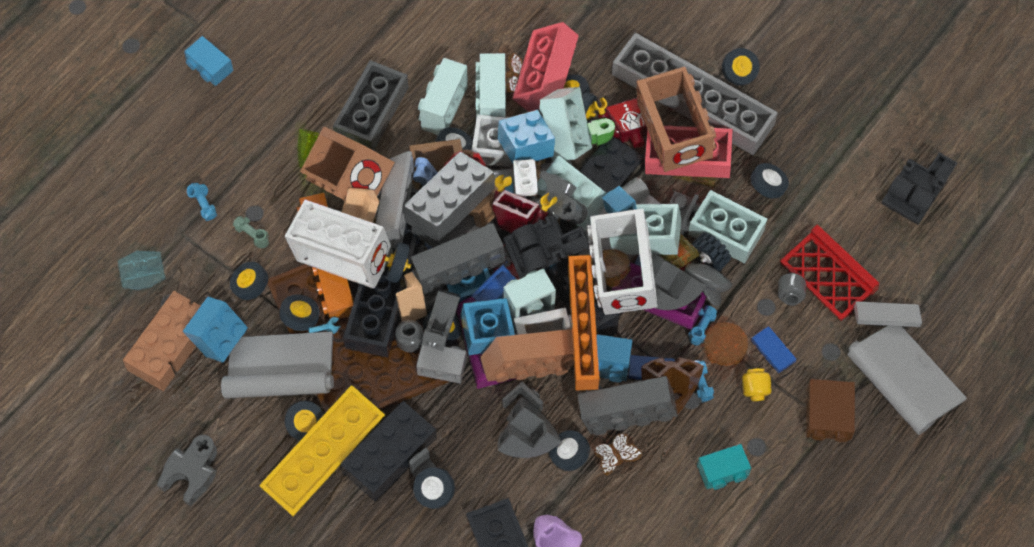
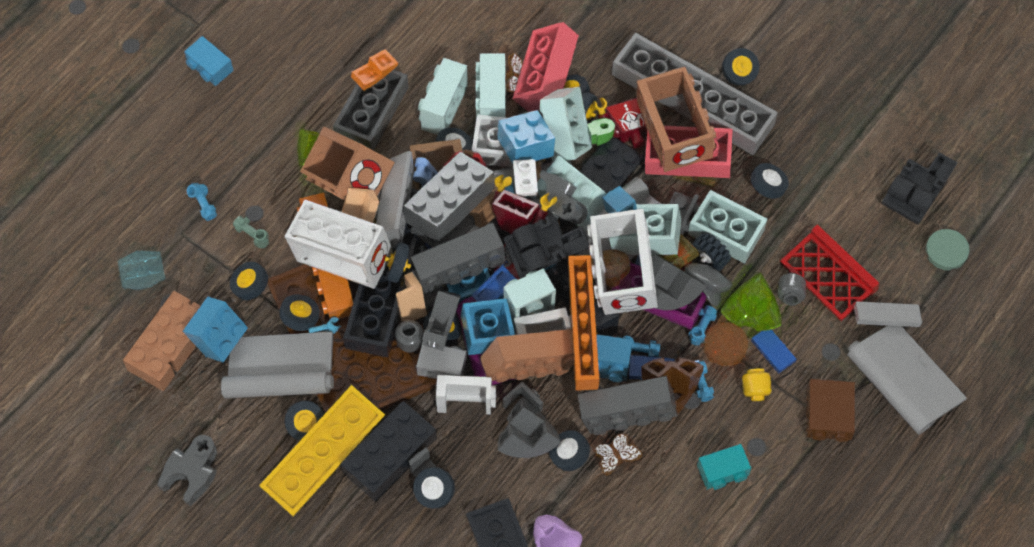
(375, 70): none -> orange slope
(464, 389): none -> white panel
(652, 348): none -> dark azure bar
(753, 306): none -> clear neon green brick
(947, 249): none -> sand green tile

